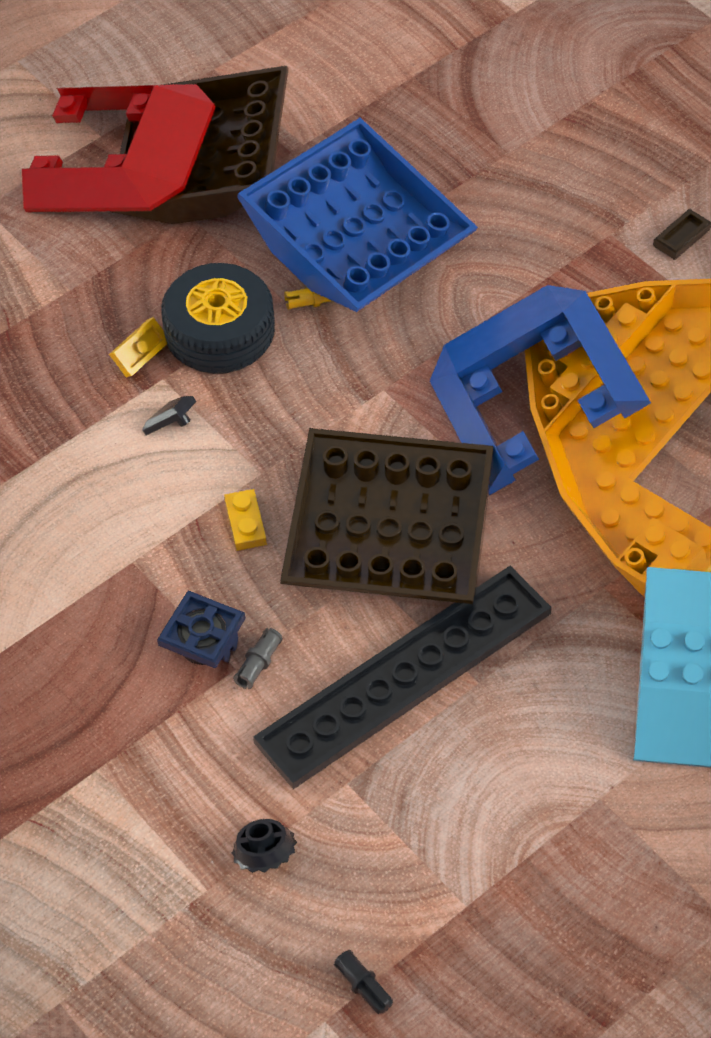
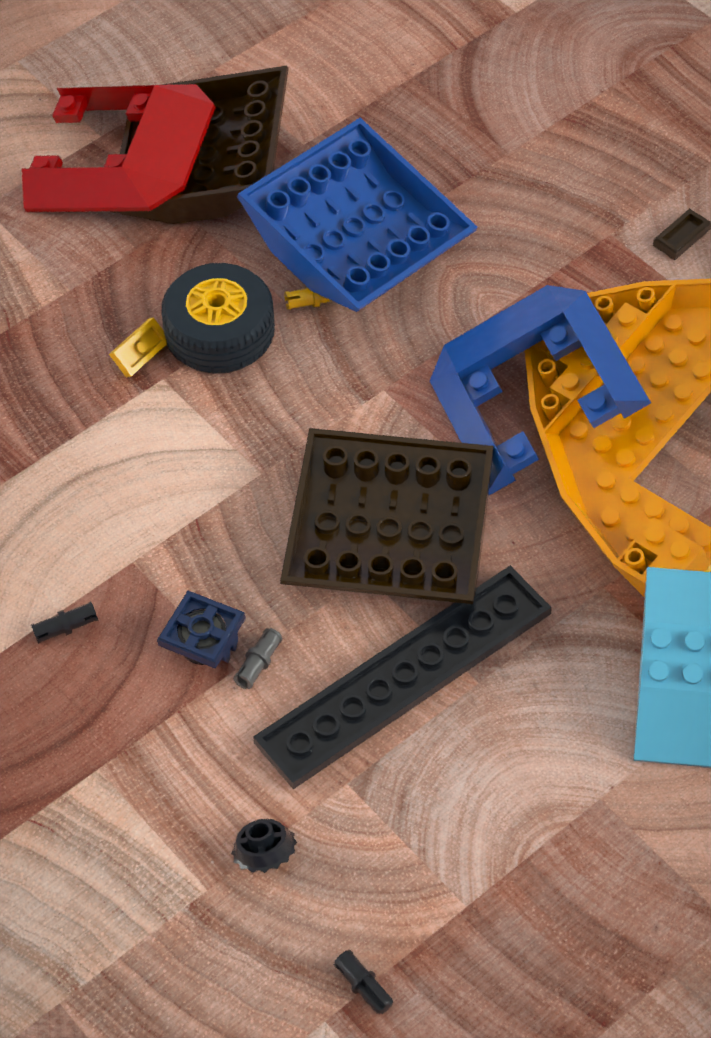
(64, 622): none -> black pin
(173, 411): black piece -> none
(245, 519): yellow plate -> none

